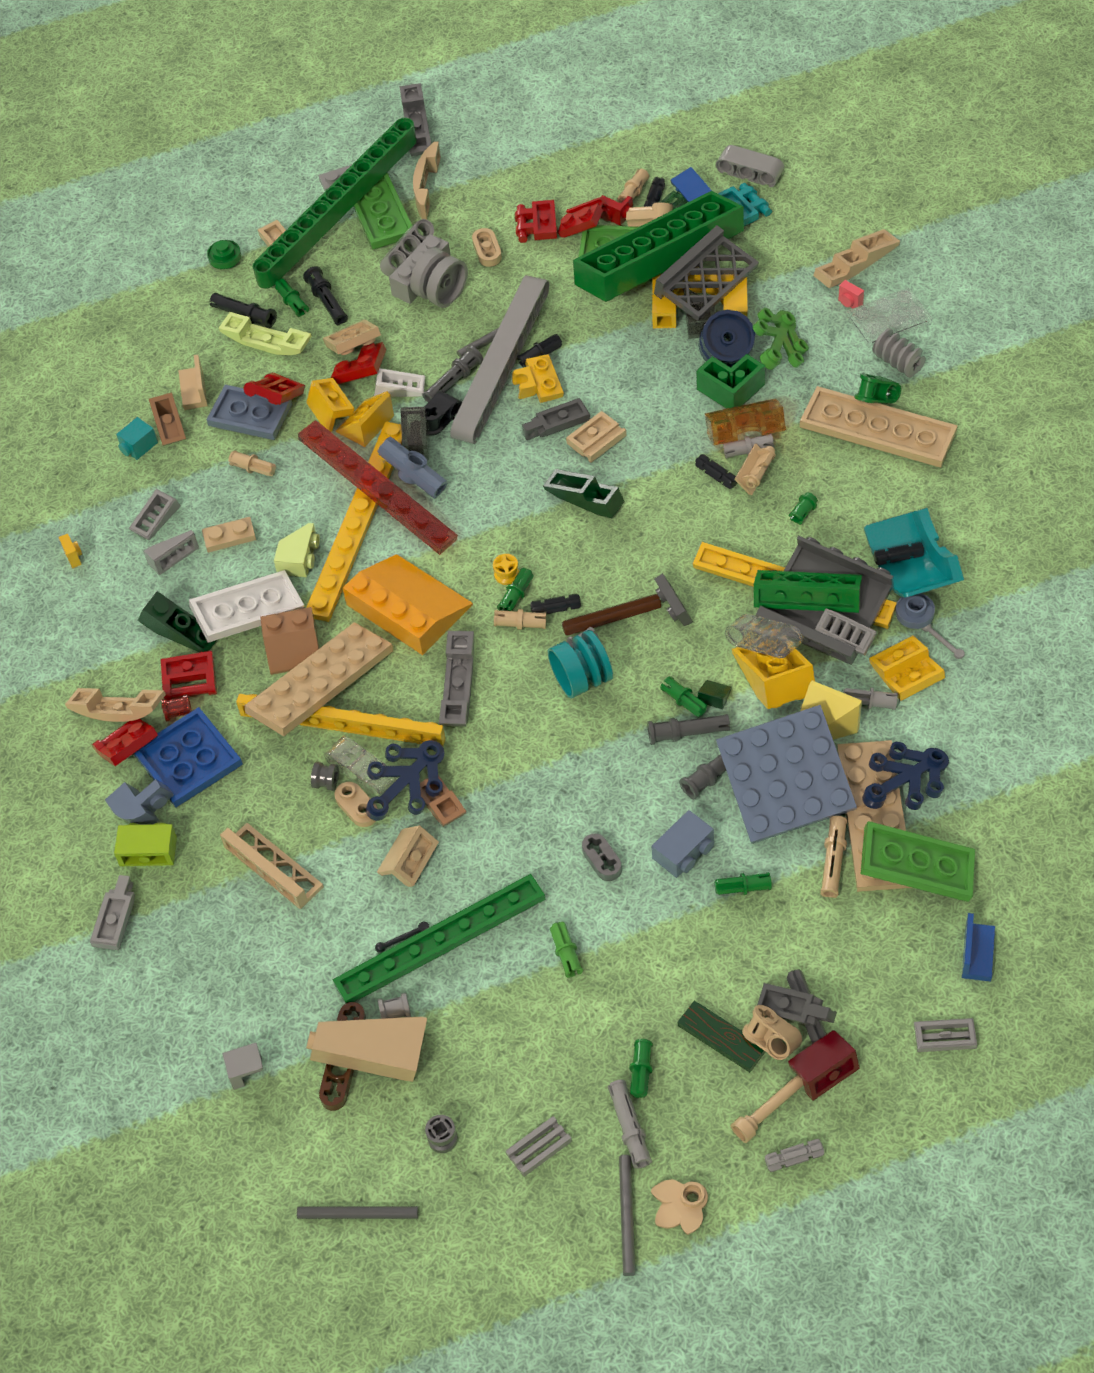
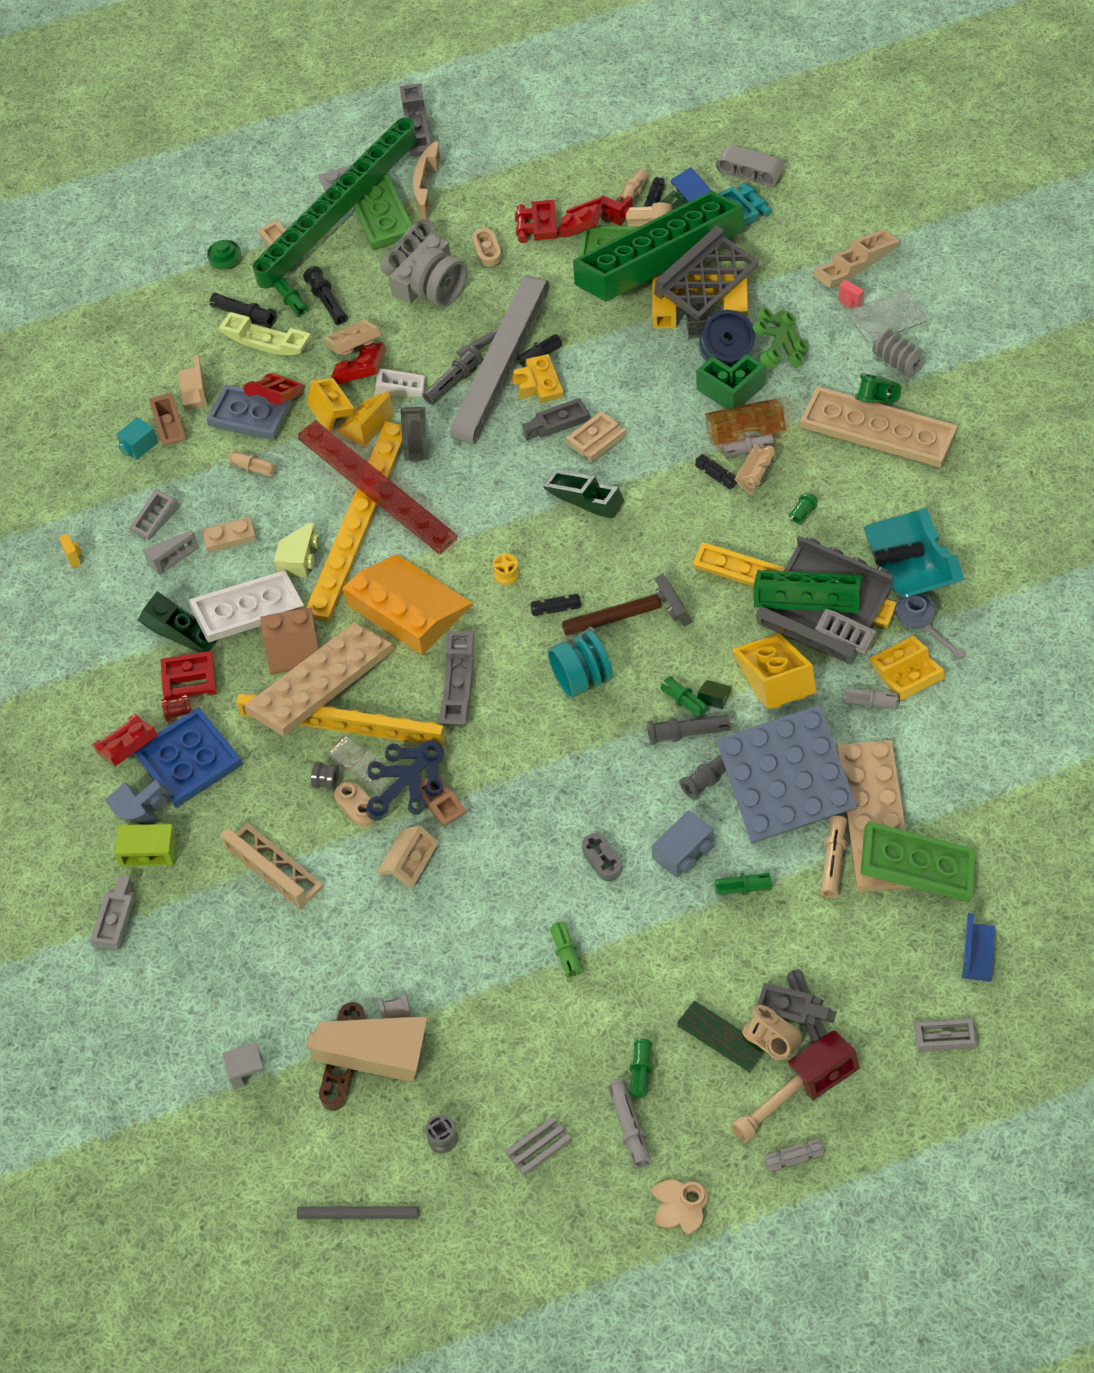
(92, 704): tan slope -> none
(380, 946): black hinge -> none
(412, 467): sand blue piece -> none
(438, 939): green plate -> none
(441, 411): black piece -> none
(516, 590): green axle -> none
(520, 619): tan pin -> none
(627, 1227): flat silver bar -> none
(764, 635): clear beam -> none
(840, 710): light yellow slope -> none
(906, 774): dark blue plant -> none

